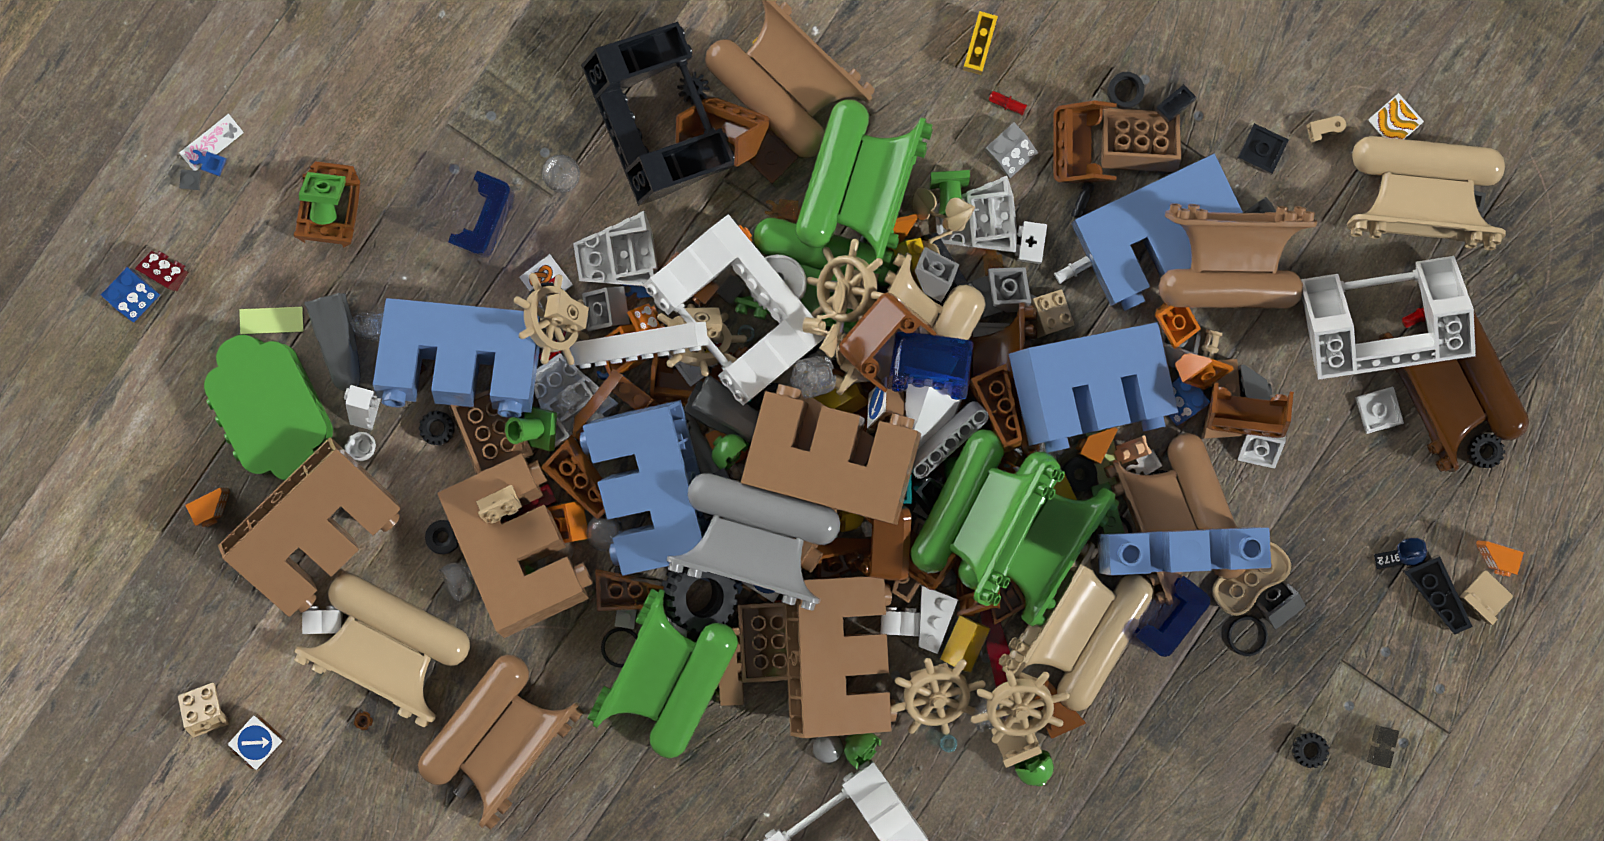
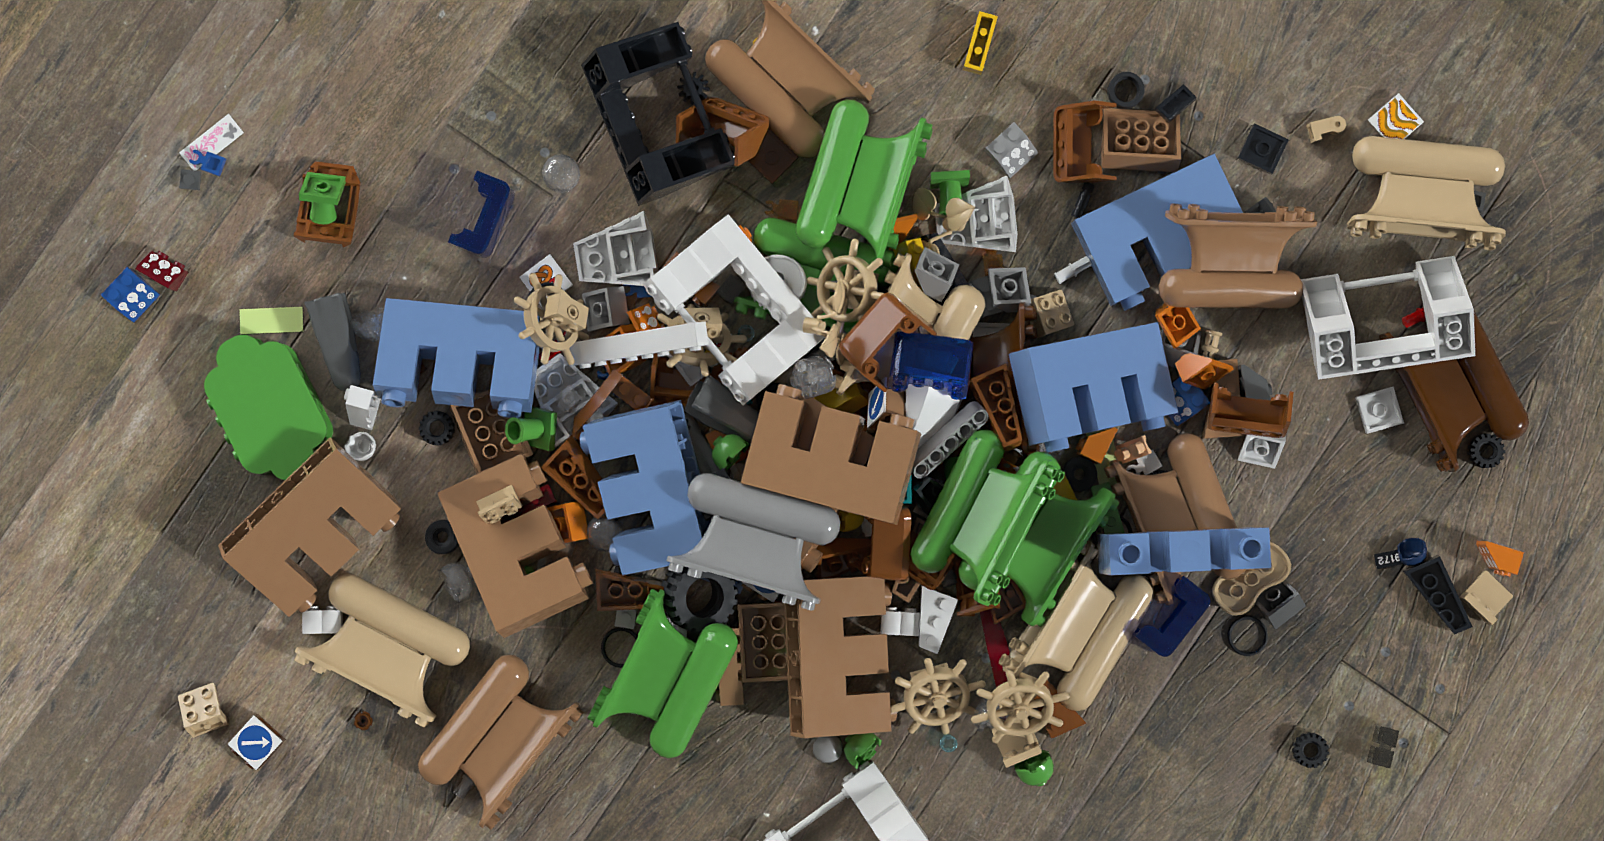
(208, 507): orange slope -> none
(965, 643): yellow piece -> none
(1007, 102): red axle -> none
(1035, 252): white brick -> none

